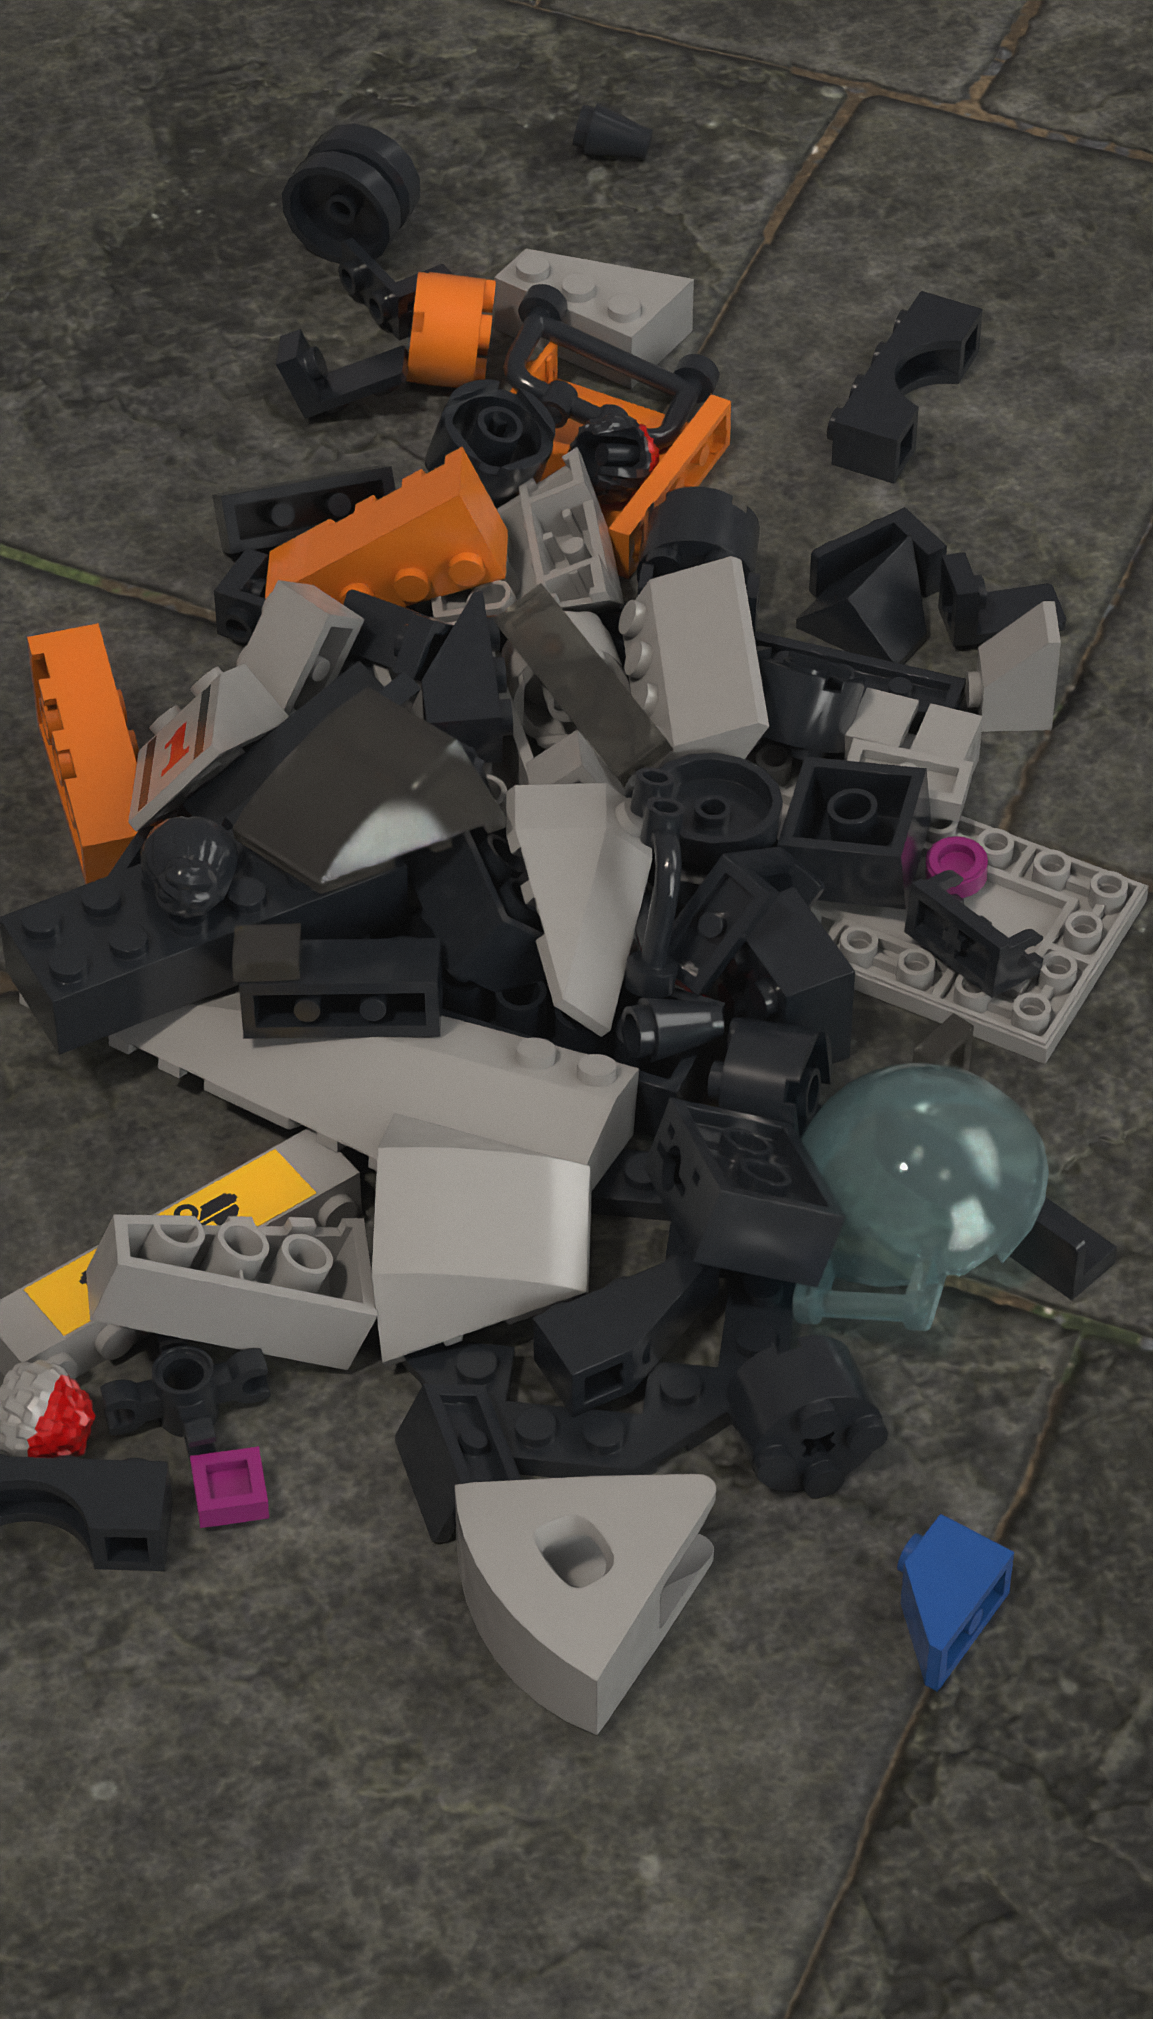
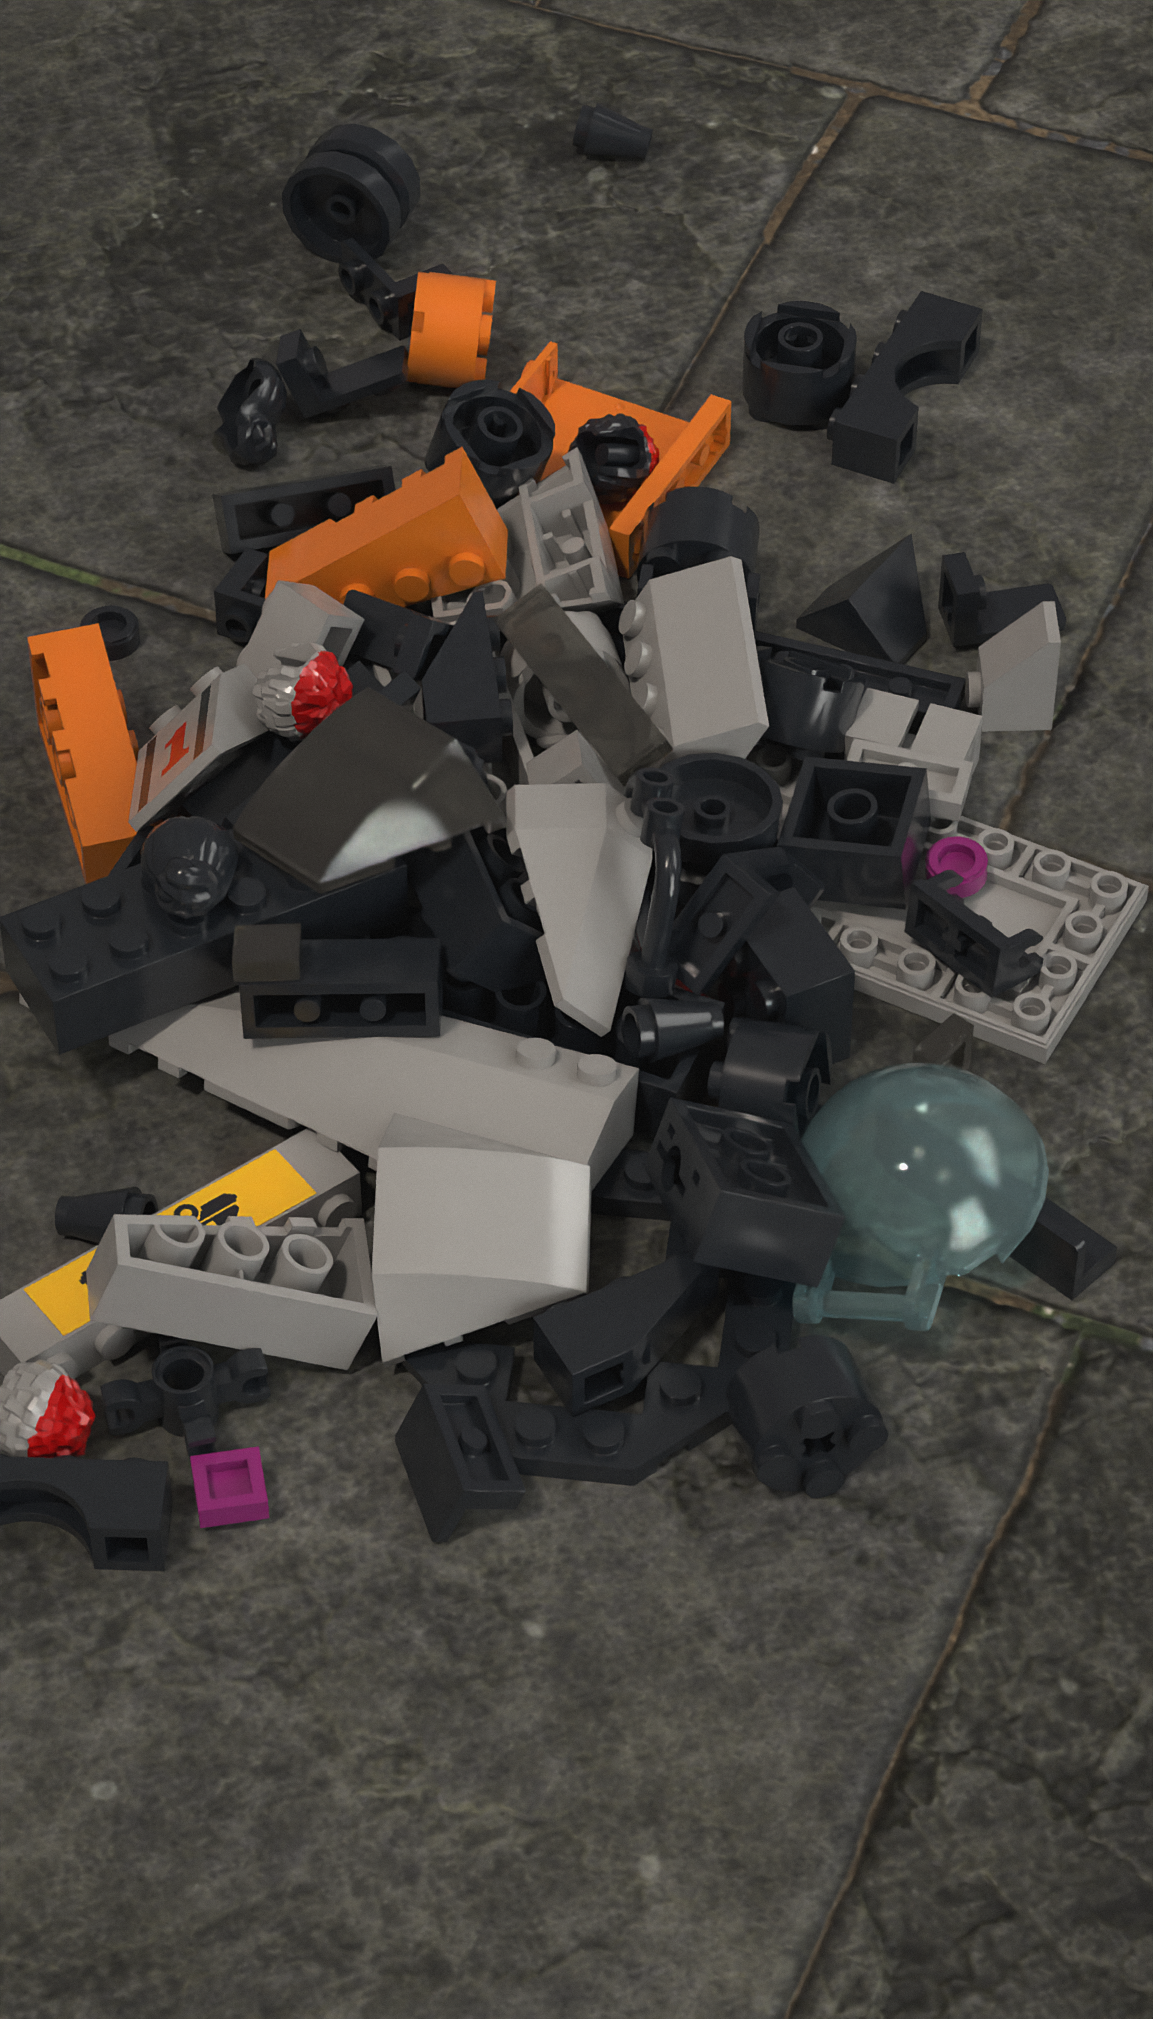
(91, 1213): none -> black cone
(118, 630): none -> black tile
(251, 412): none -> black hair
(300, 690): none -> piece
(543, 316): black bar -> none
(580, 1579): light grey piece -> none
(615, 303): light grey wedge -> none
(798, 364): none -> black brick
(854, 549): black bracket -> none
(950, 1593): blue slope -> none

